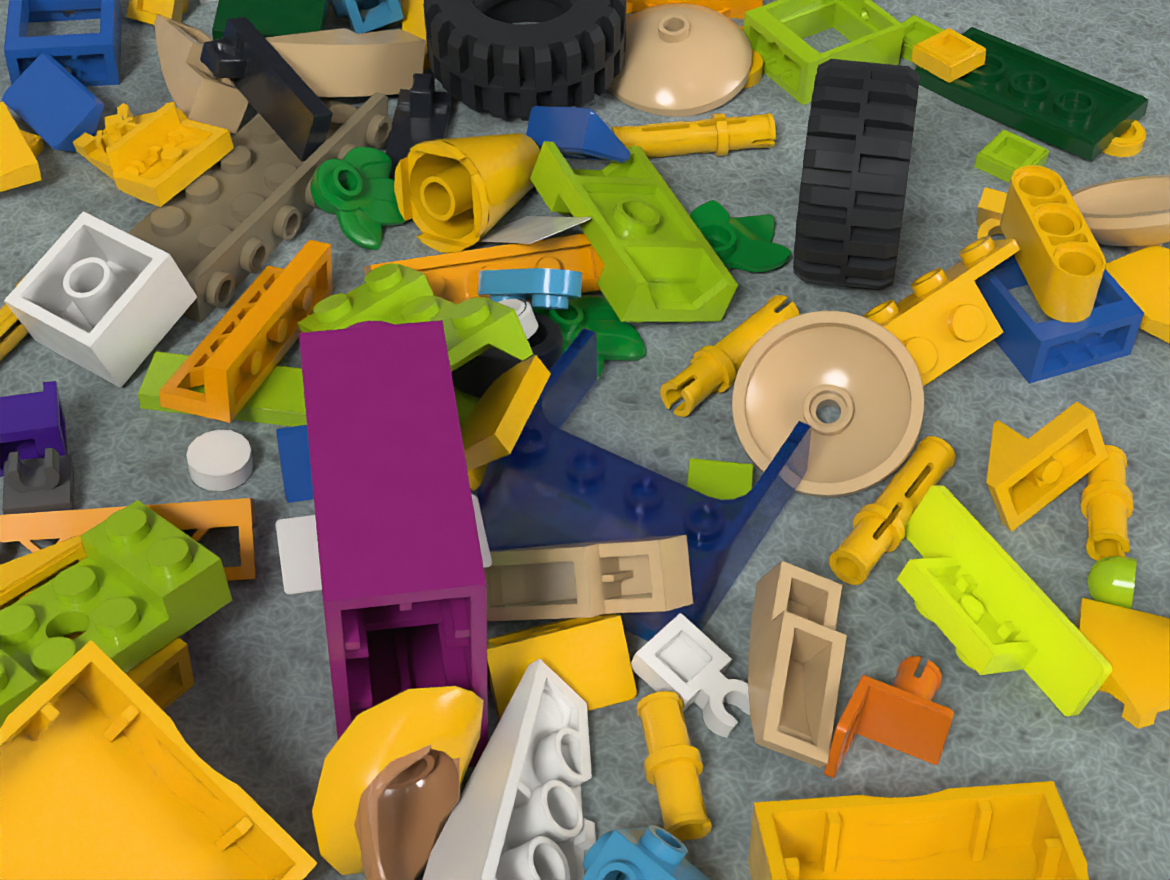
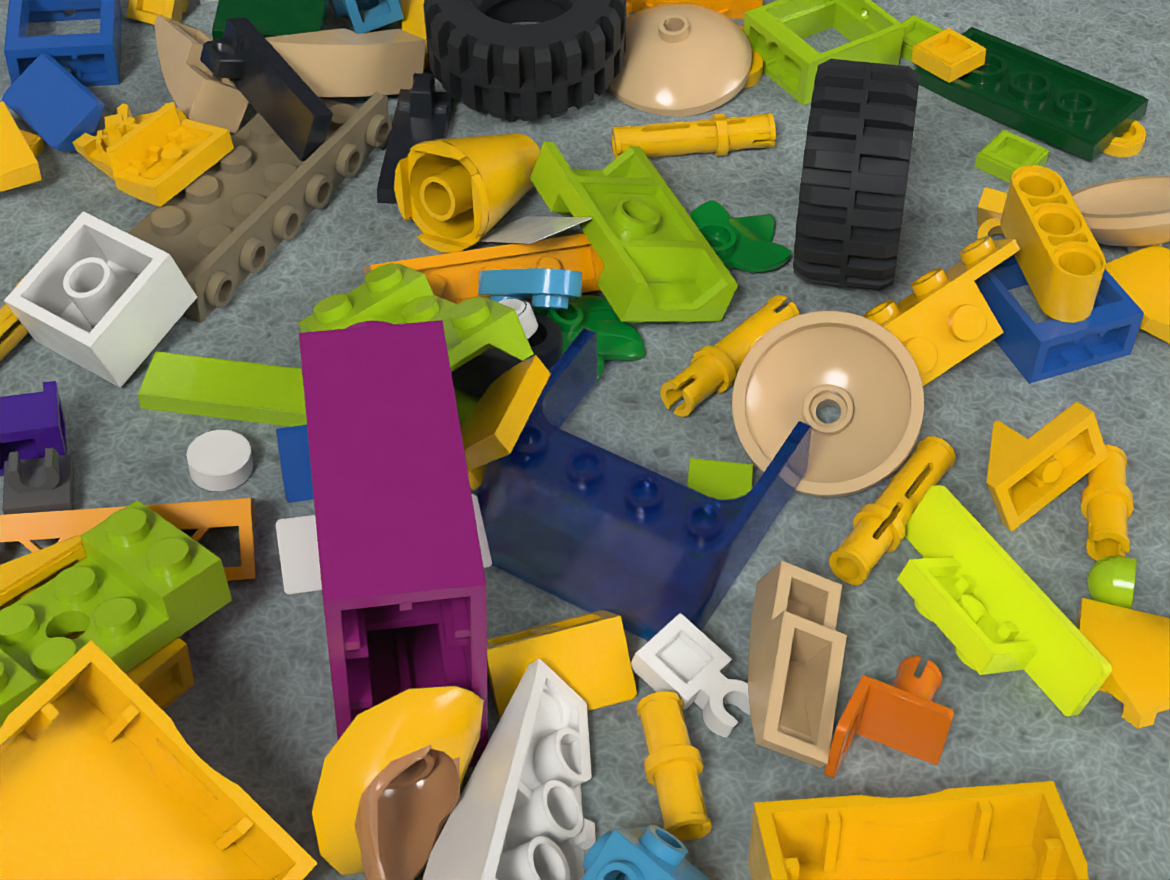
(251, 337): light orange fence -> none
(358, 194): green plate -> none
(577, 134): blue slope -> none
(589, 579): tan slope -> none

